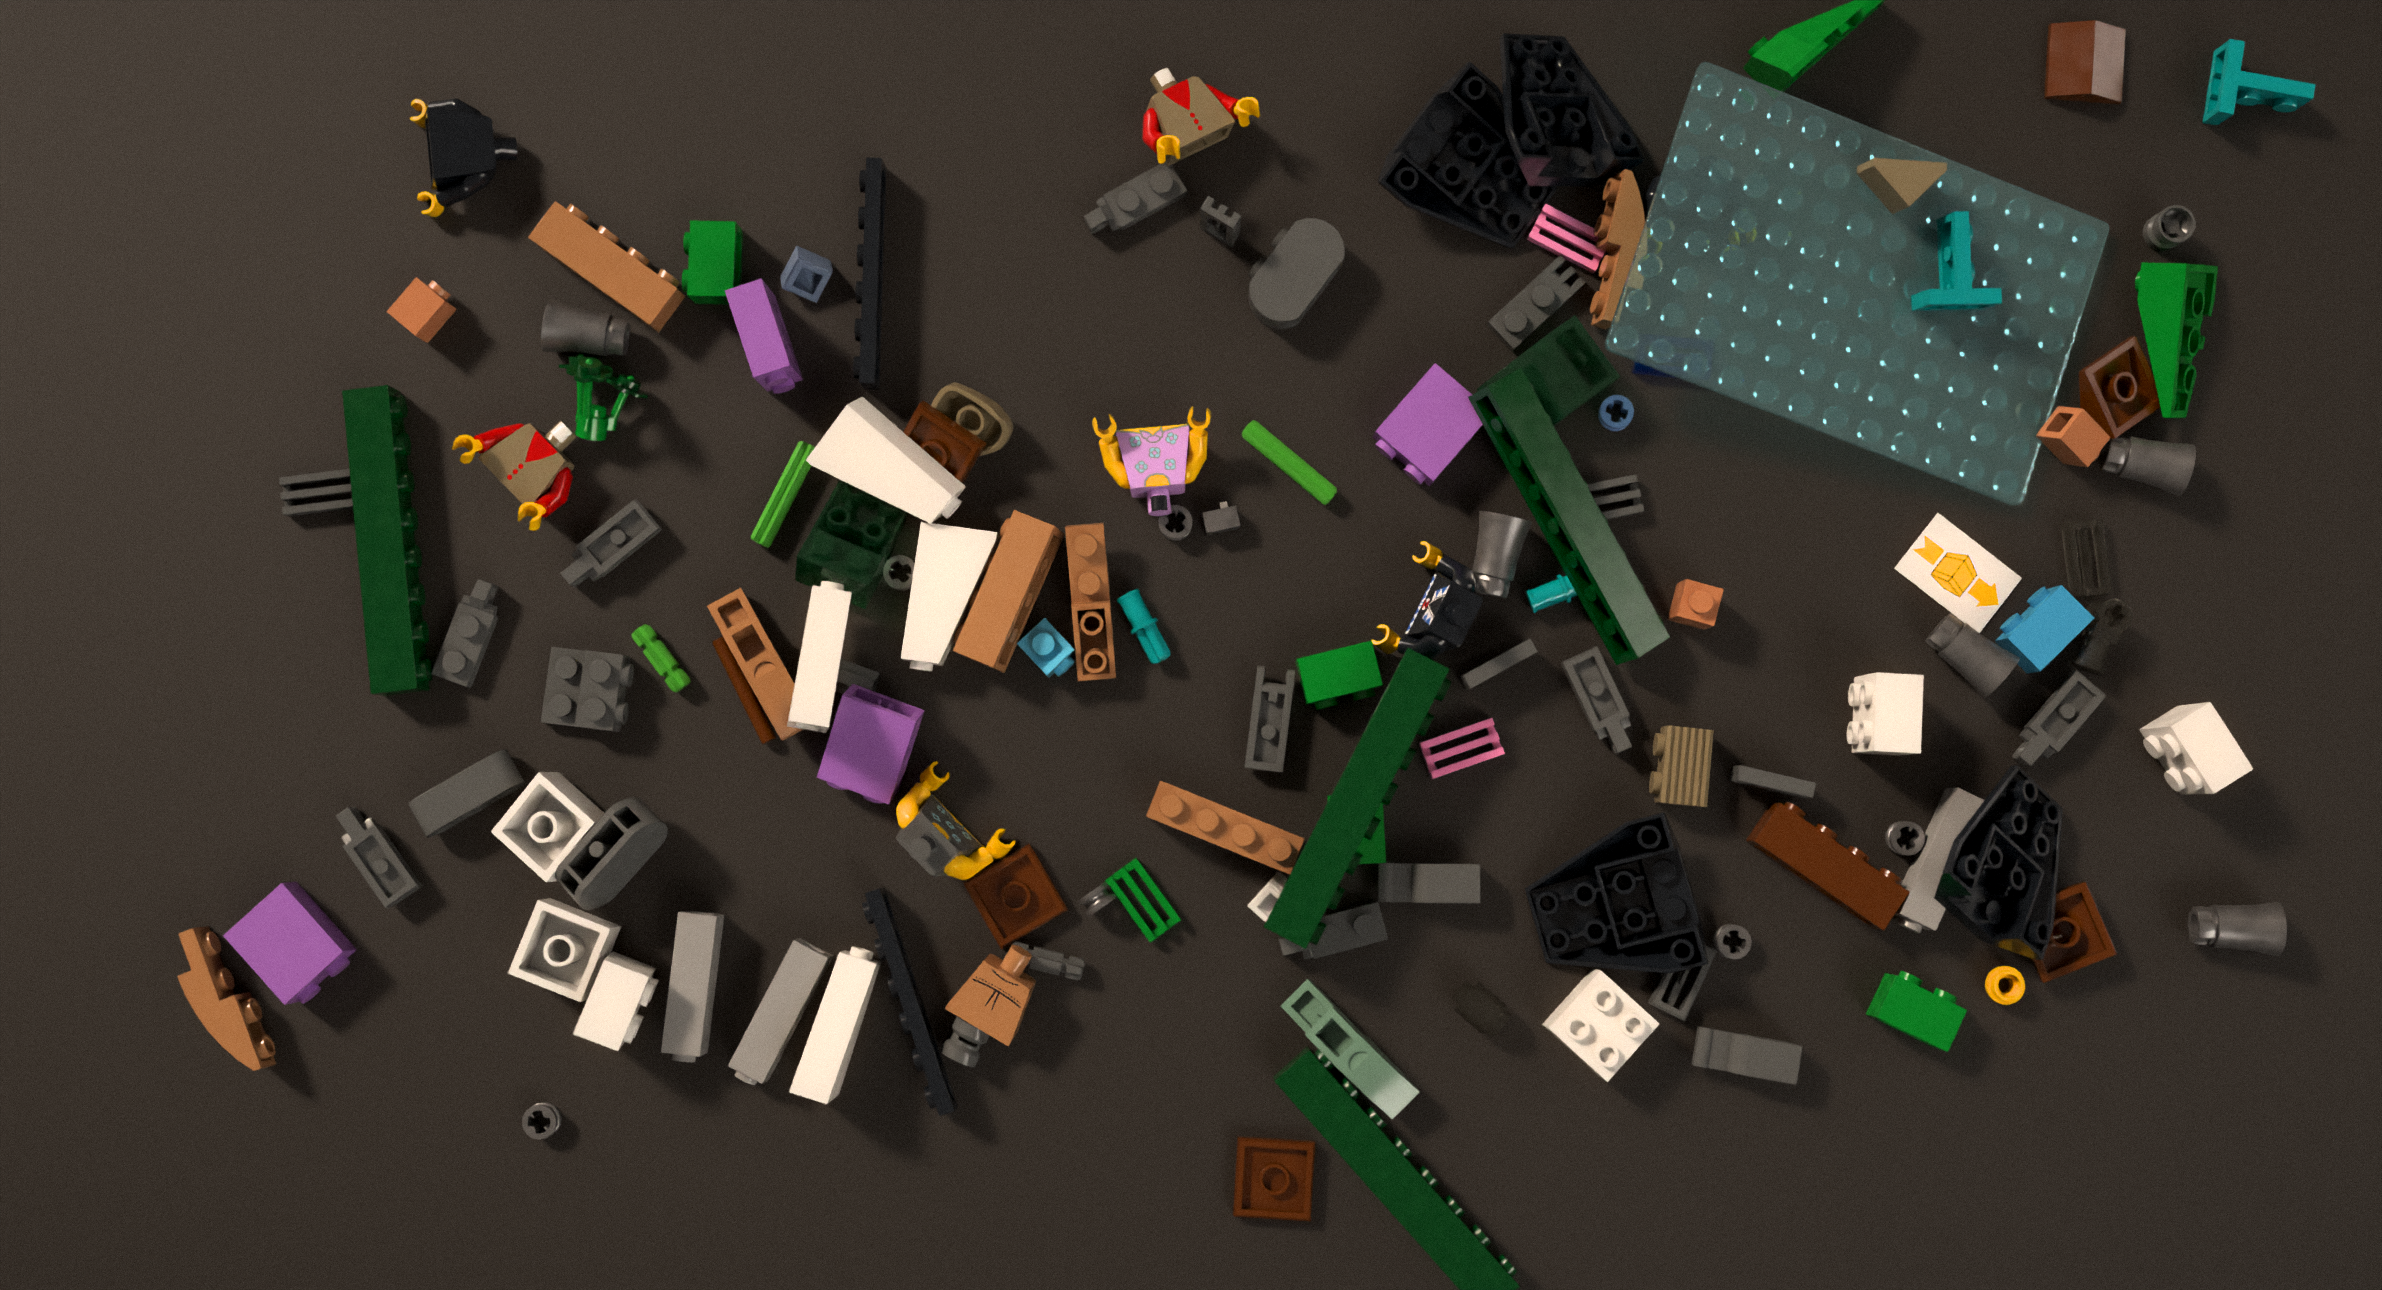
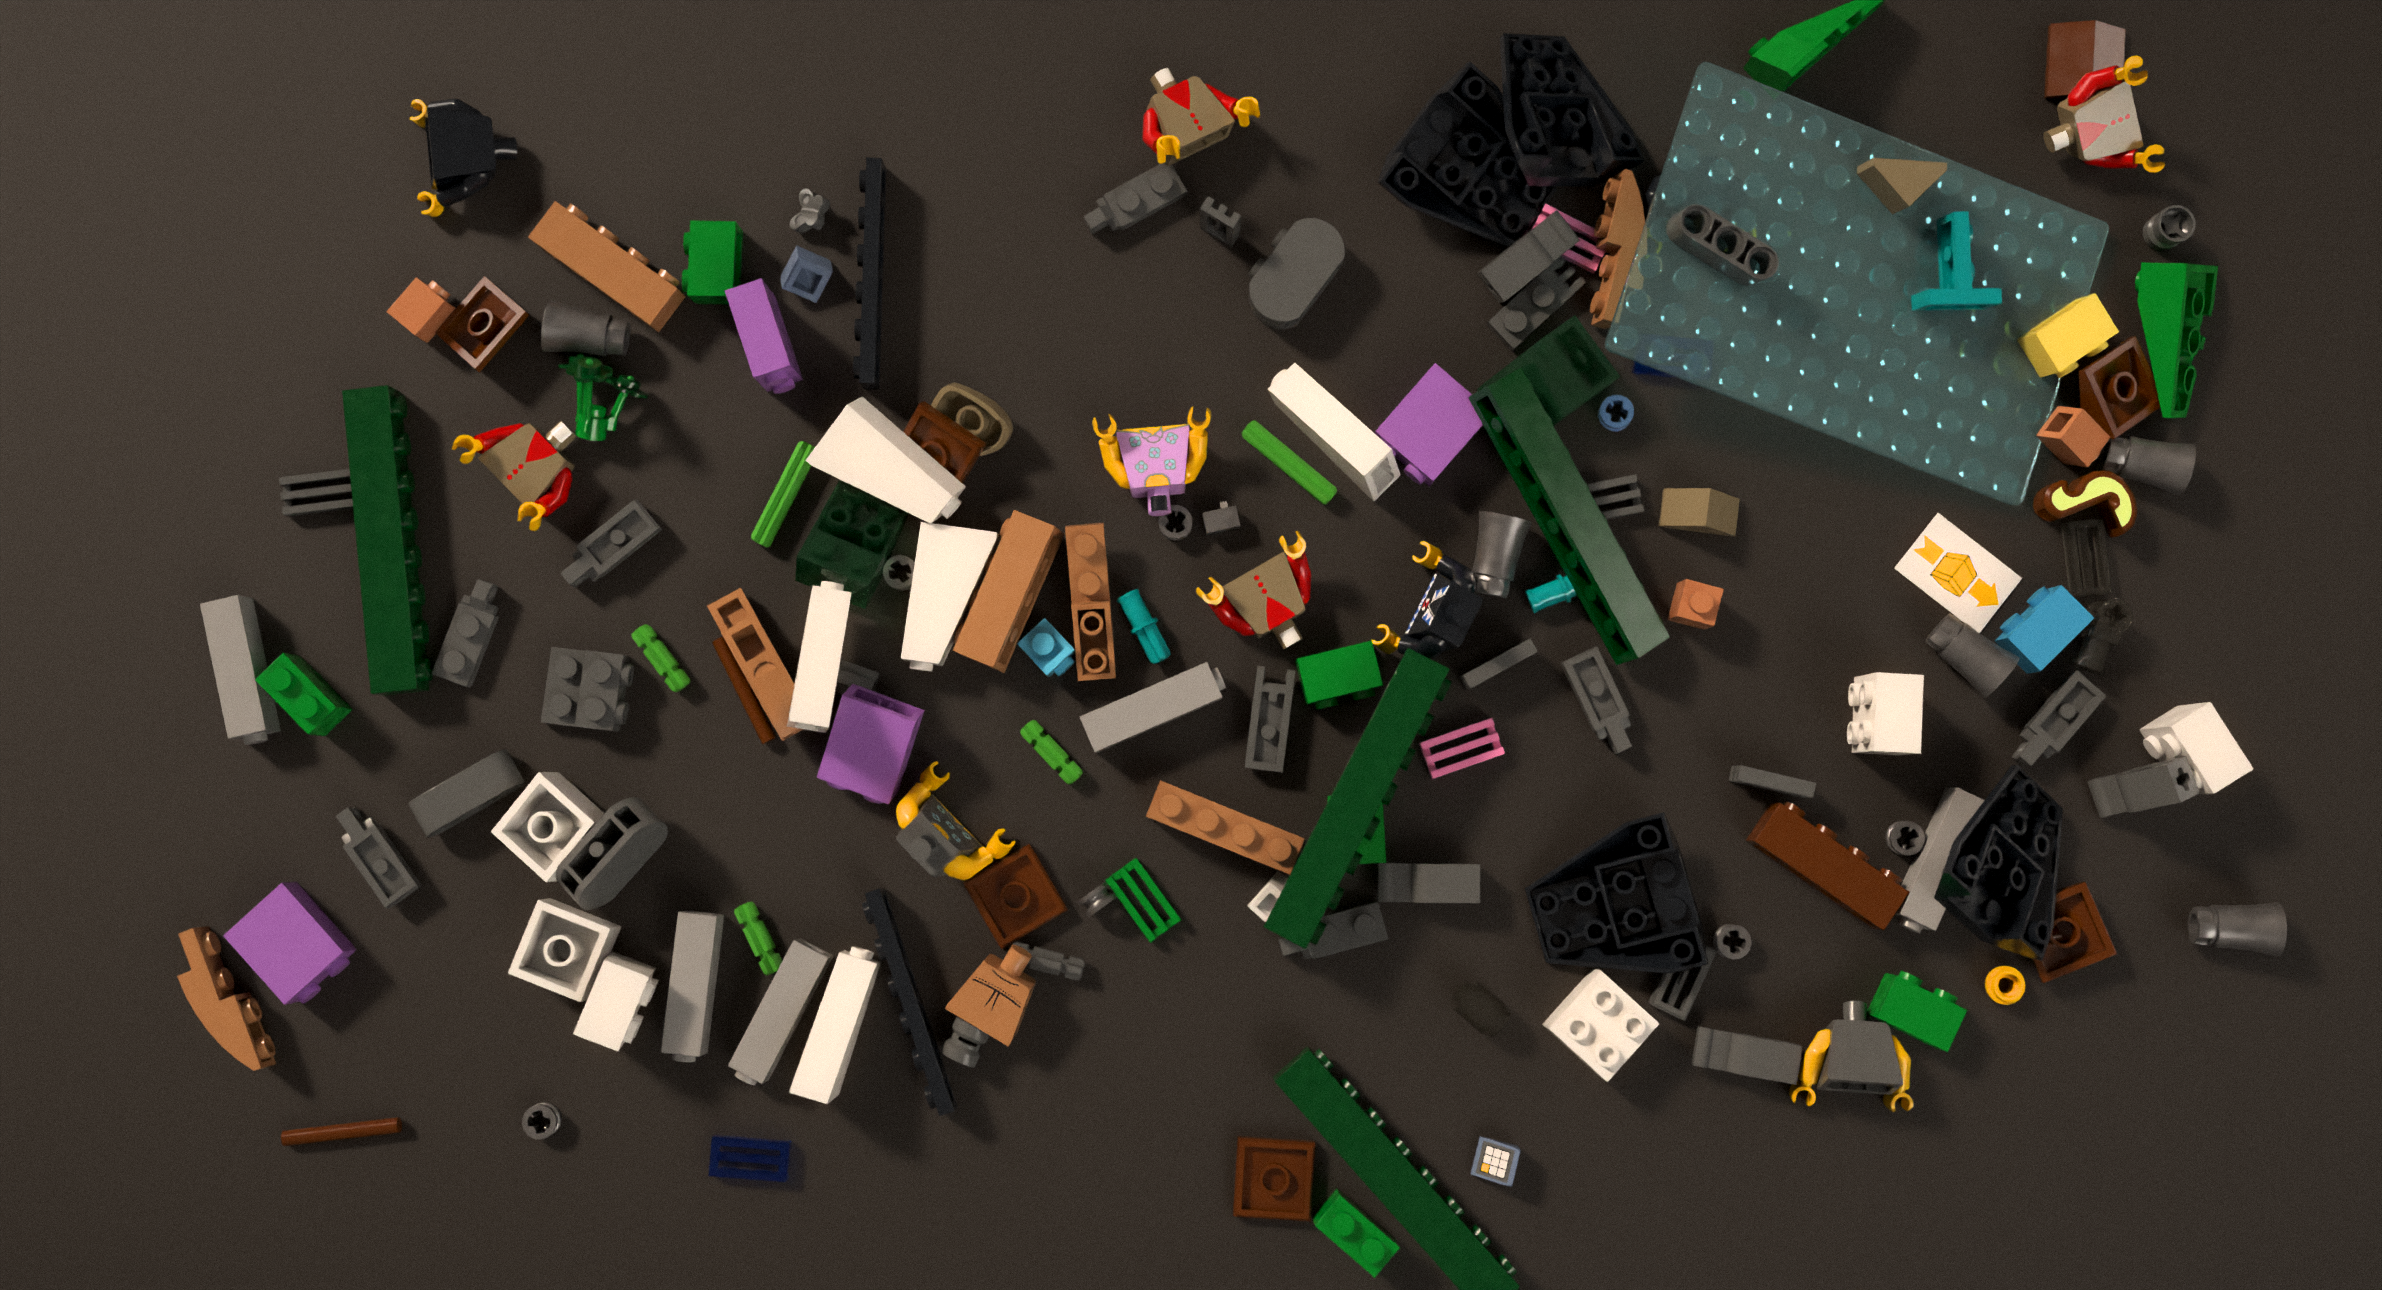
(237, 662): none -> light grey brick
(303, 694): none -> green brick
(341, 1131): none -> reddish brown bar
(482, 324): none -> reddish brown slope
(758, 937): none -> bright green axle
(782, 1160): none -> clear blue tile
(811, 213): none -> dark grey piece
(1051, 752): none -> bright green axle
(1153, 706): none -> light grey brick
(1266, 596): none -> torso
(1335, 431): none -> white slope
(1350, 1049): sand green slope -> none
(1355, 1232): none -> green brick
(1495, 1161): none -> slope
(1528, 257): none -> dark grey piece
(1682, 766): dark tan brick -> none
(1699, 510): none -> dark tan slope
(1739, 243): none -> dark grey beam
(1857, 1059): none -> dark grey torso
(2067, 336): none -> light yellow brick
(2102, 120): none -> torso
(2107, 490): none -> reddish brown animal
(2144, 787): none -> dark grey piece
(2232, 86): teal bracket -> none

